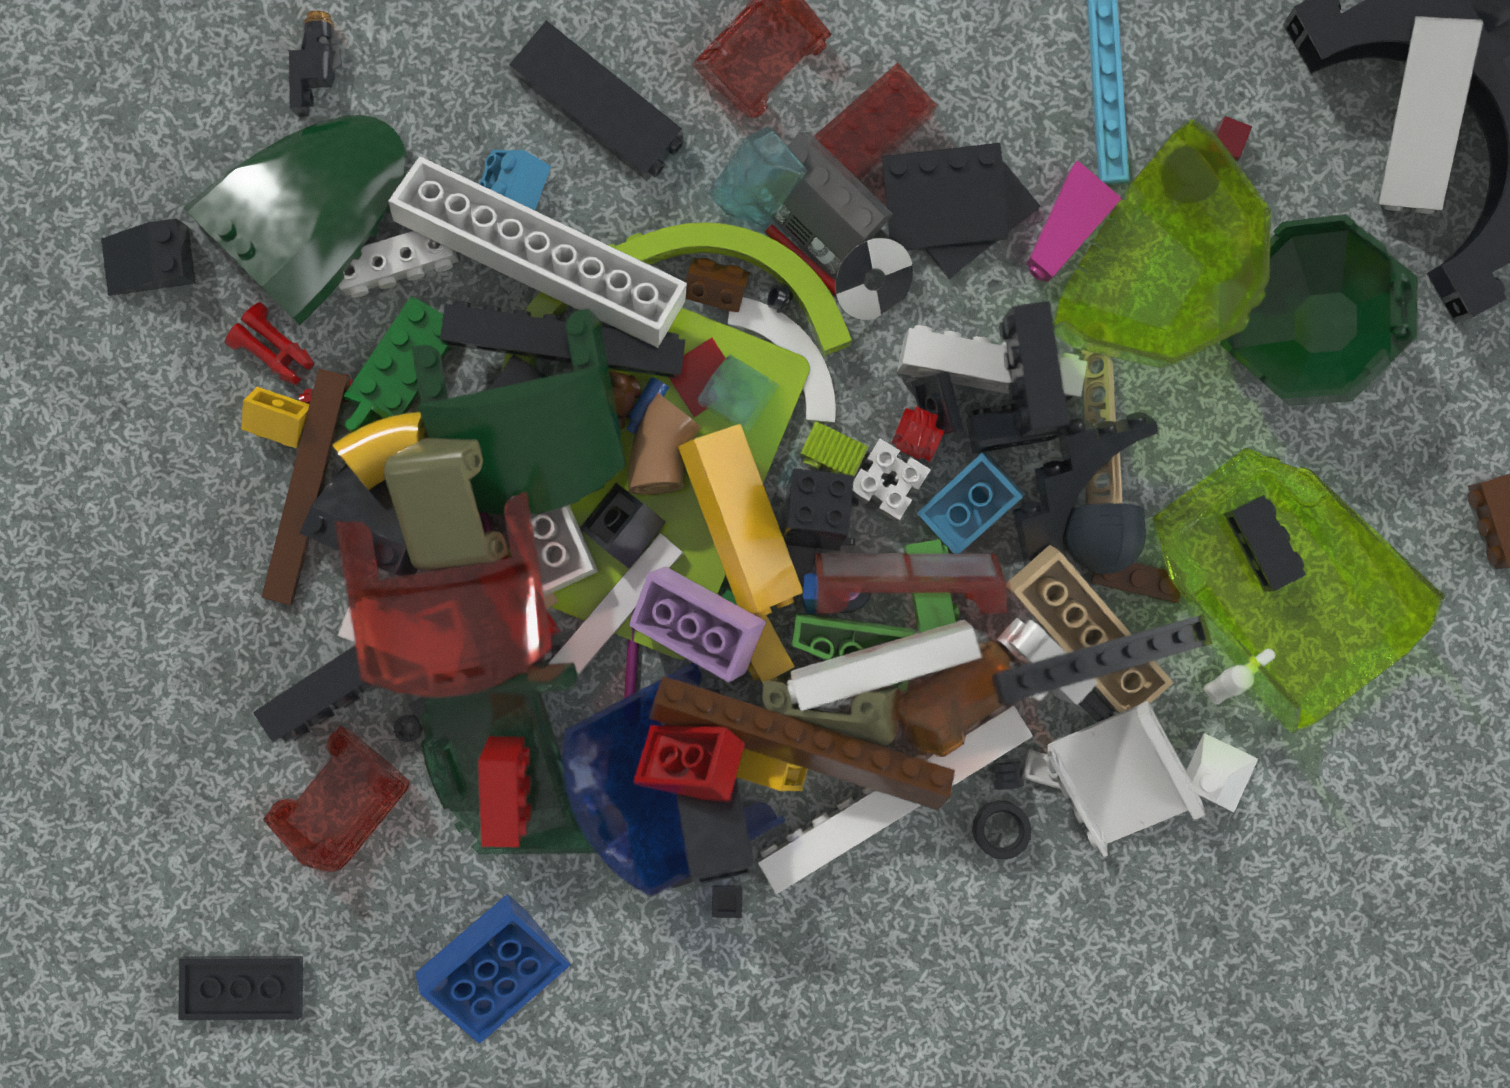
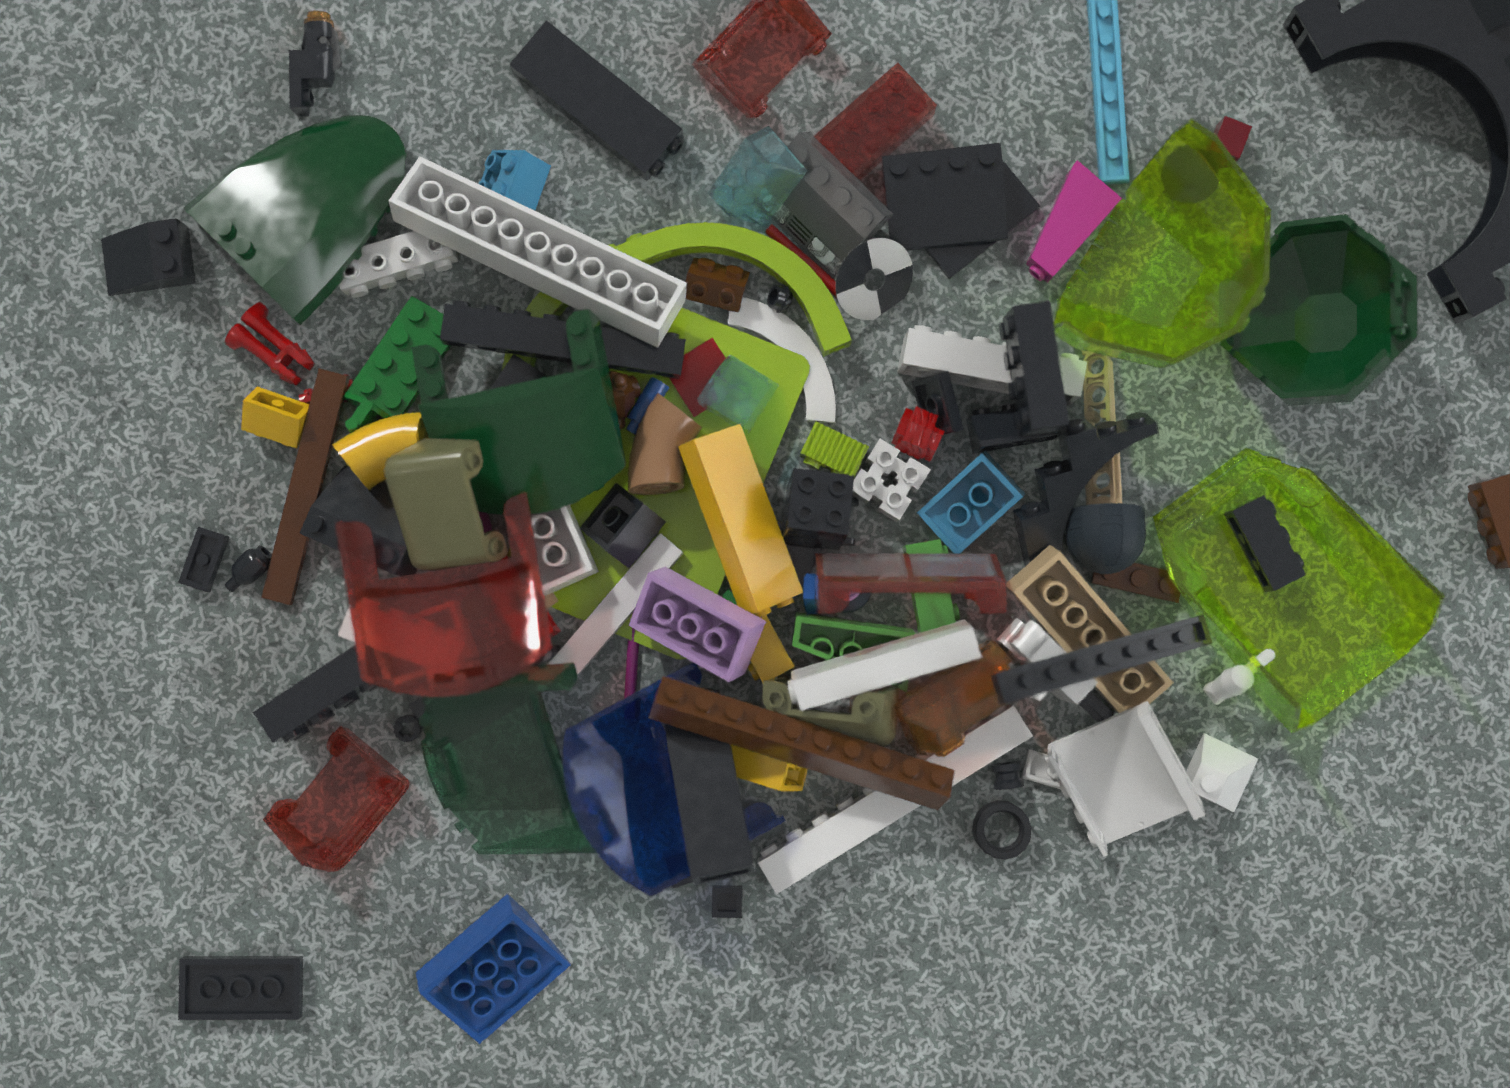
(203, 559): none -> black plate
(249, 567): none -> black plant
(504, 791): red brick -> none
(691, 761): red slope -> none
(1429, 113): white brick -> none

